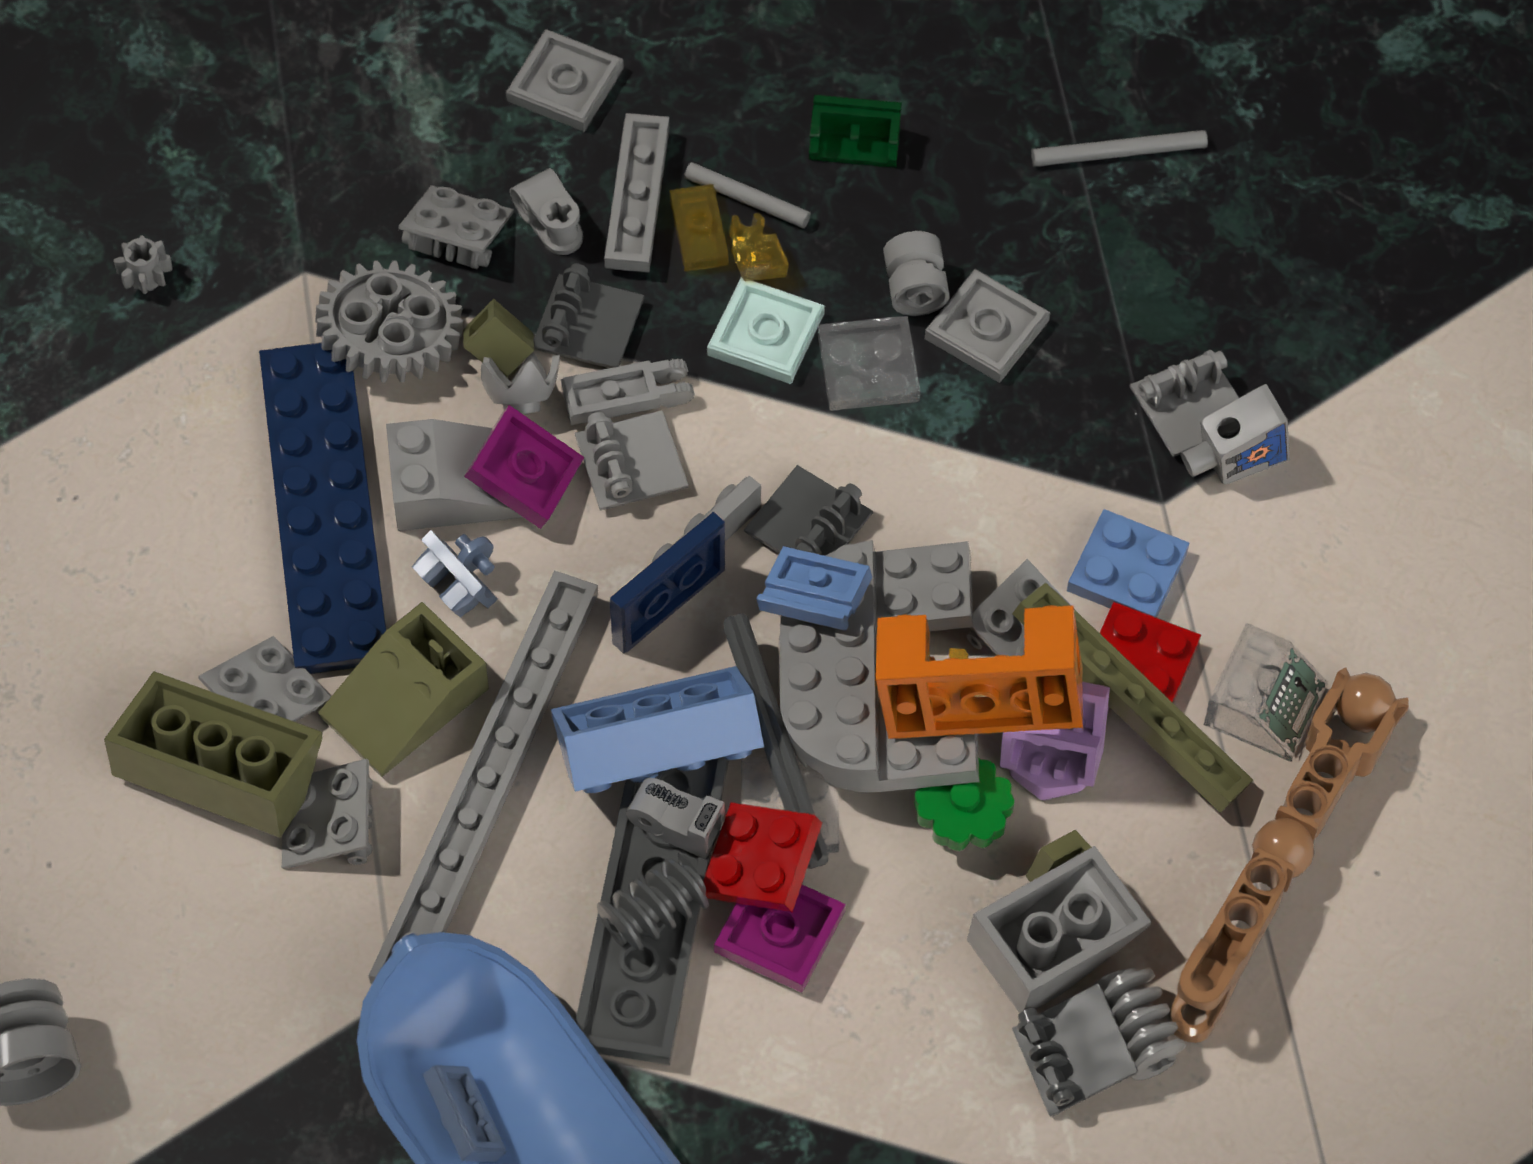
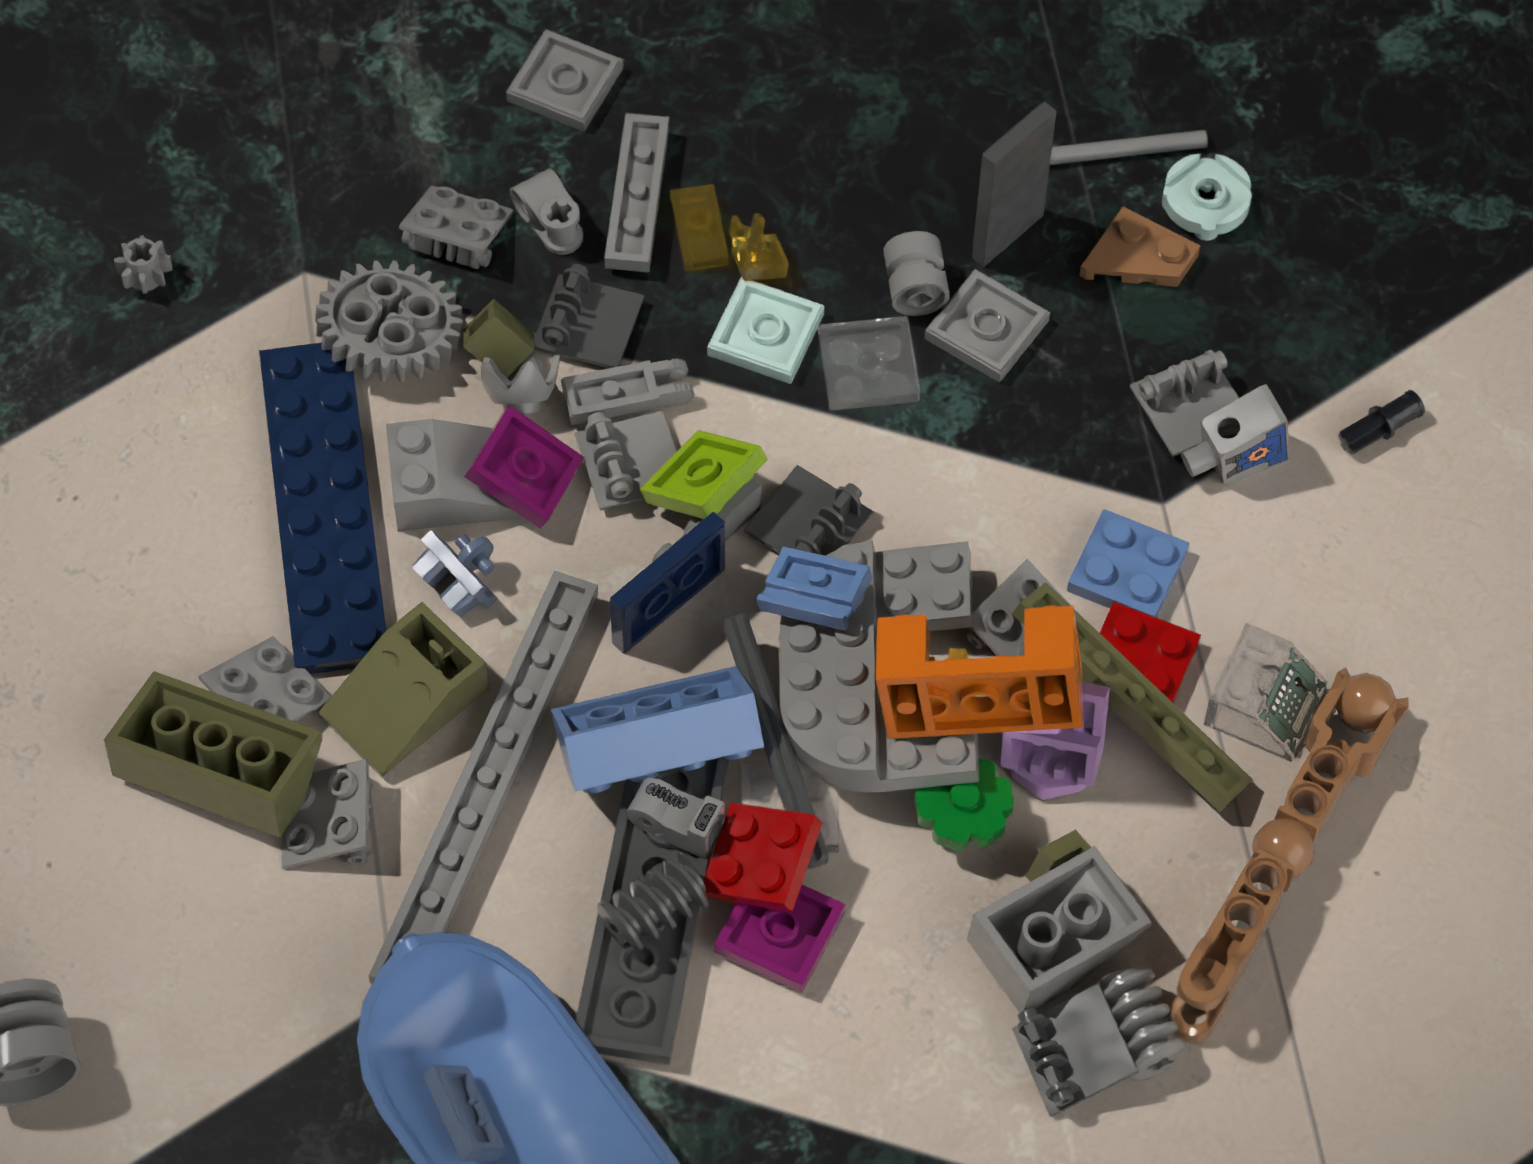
(703, 474): none -> lime plate
(748, 195): light grey bar -> none
(855, 131): dark green hinge -> none
(1013, 183): none -> dark grey tile
(1140, 252): none -> medium nougat wing
(1204, 216): none -> light aqua plate
(1381, 422): none -> black axle

